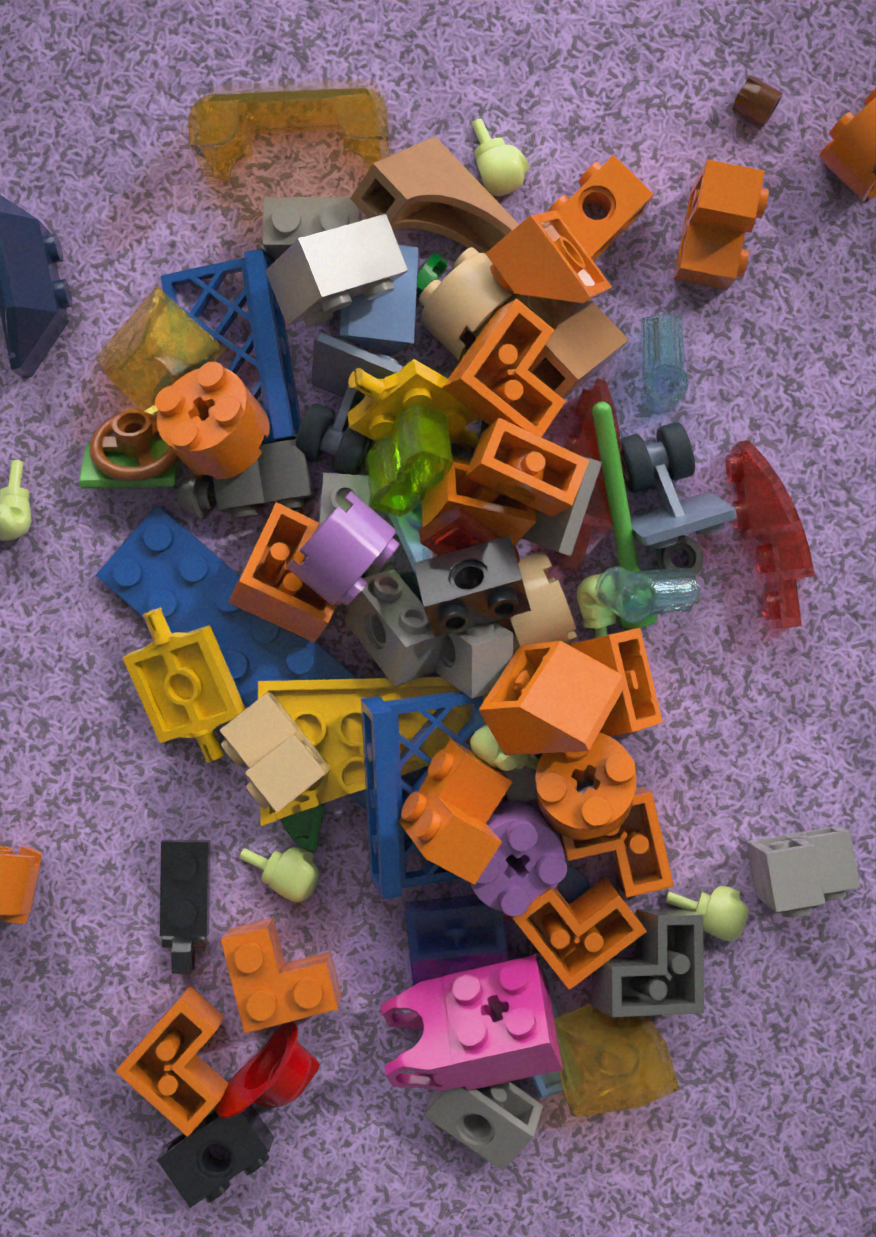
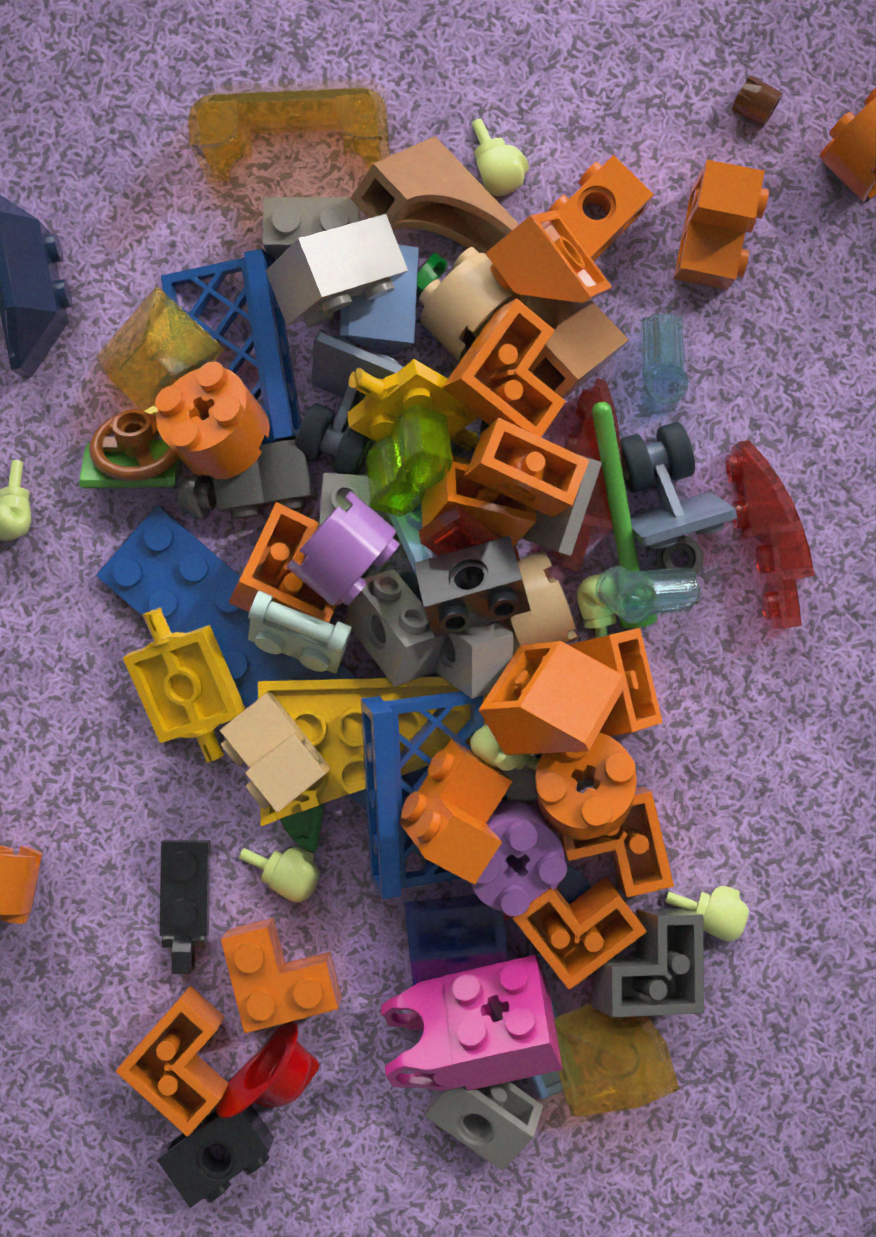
(296, 634): none -> light aqua plate
(803, 869): light grey brick -> none

